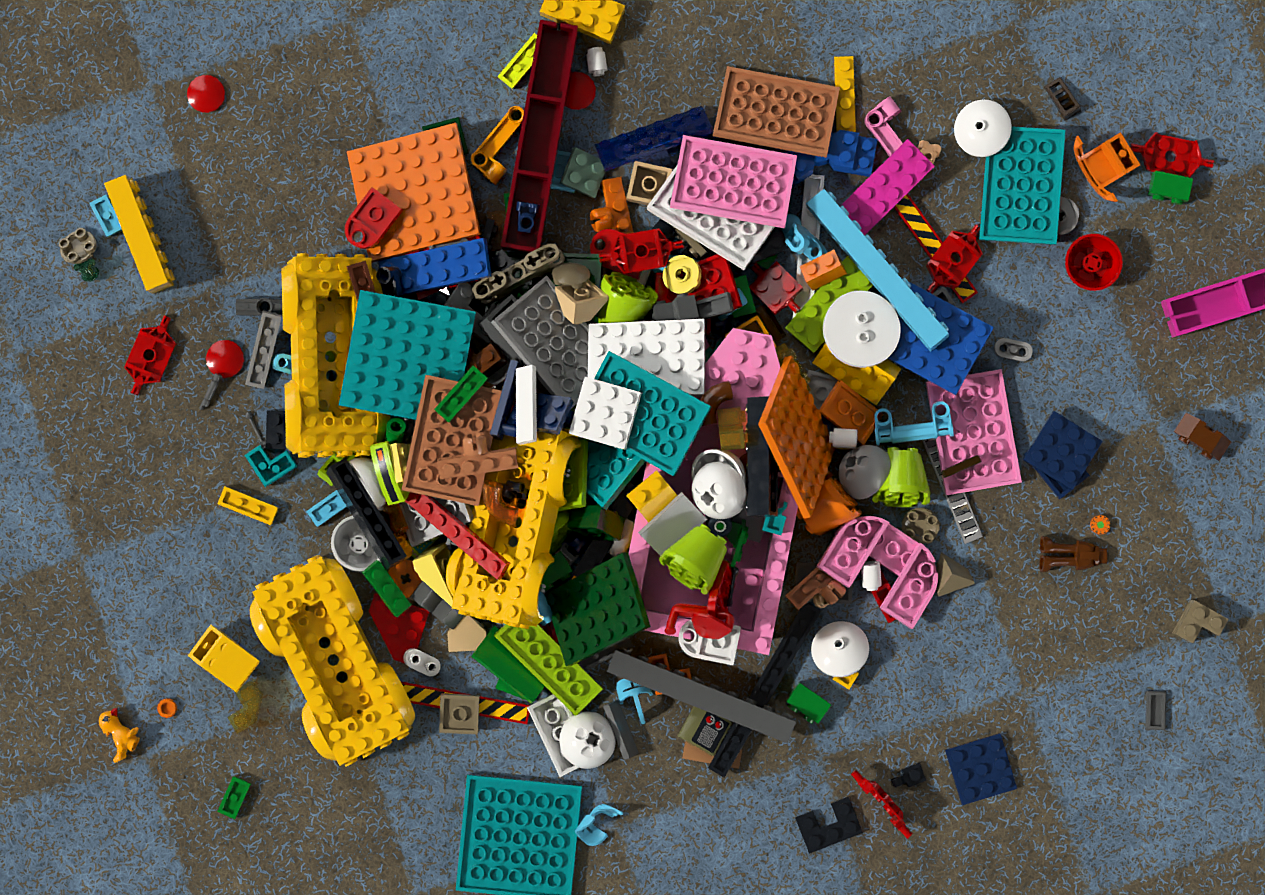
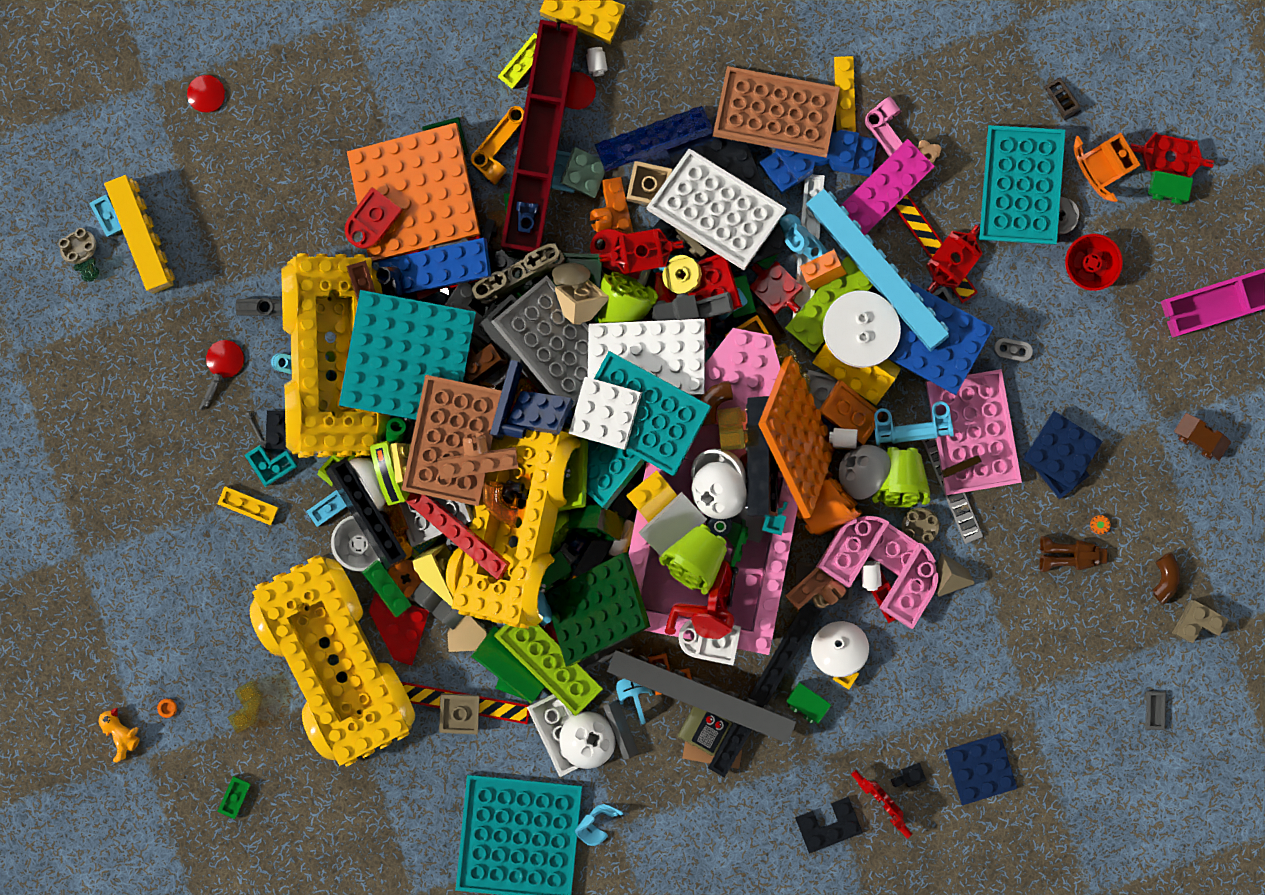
(162, 345): red plate -> none
(223, 658): yellow slope -> none
(263, 349): light grey plate -> none
(422, 663): white plate -> none
(460, 394): green plate -> none
(526, 405): white tile -> none
(733, 181): bright pink plate -> none
(991, 136): white dish -> none
(1169, 578): none -> reddish brown cylinder

